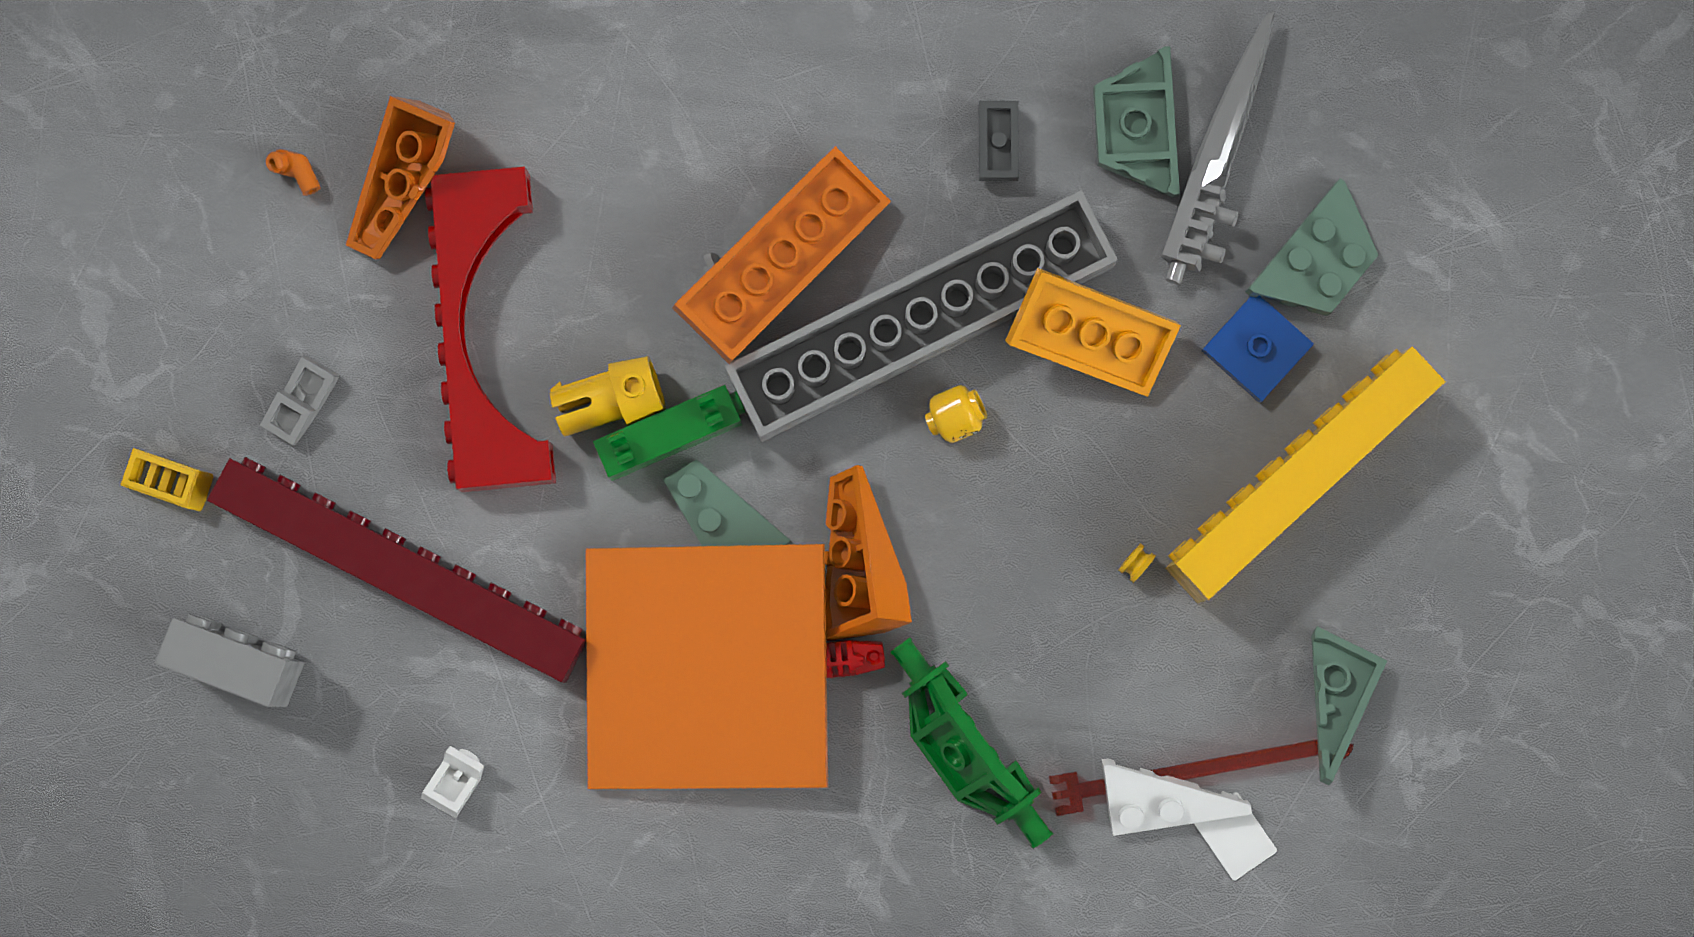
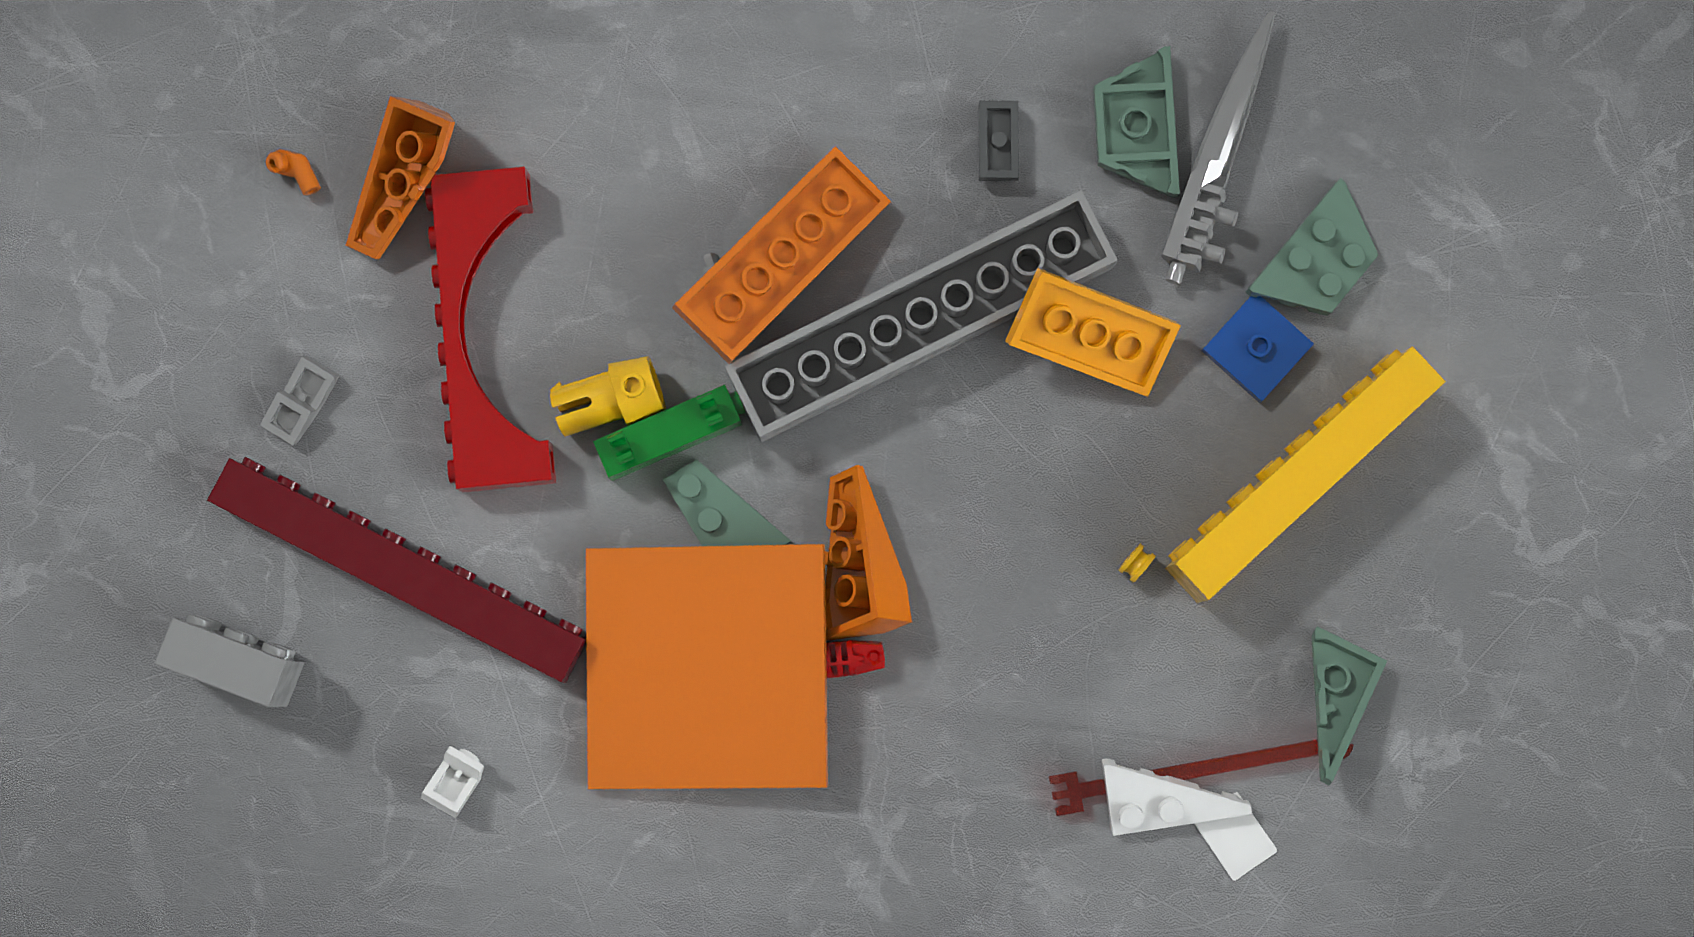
(190, 489): yellow slope -> none
(956, 413): yellow head -> none
(961, 752): green plate -> none

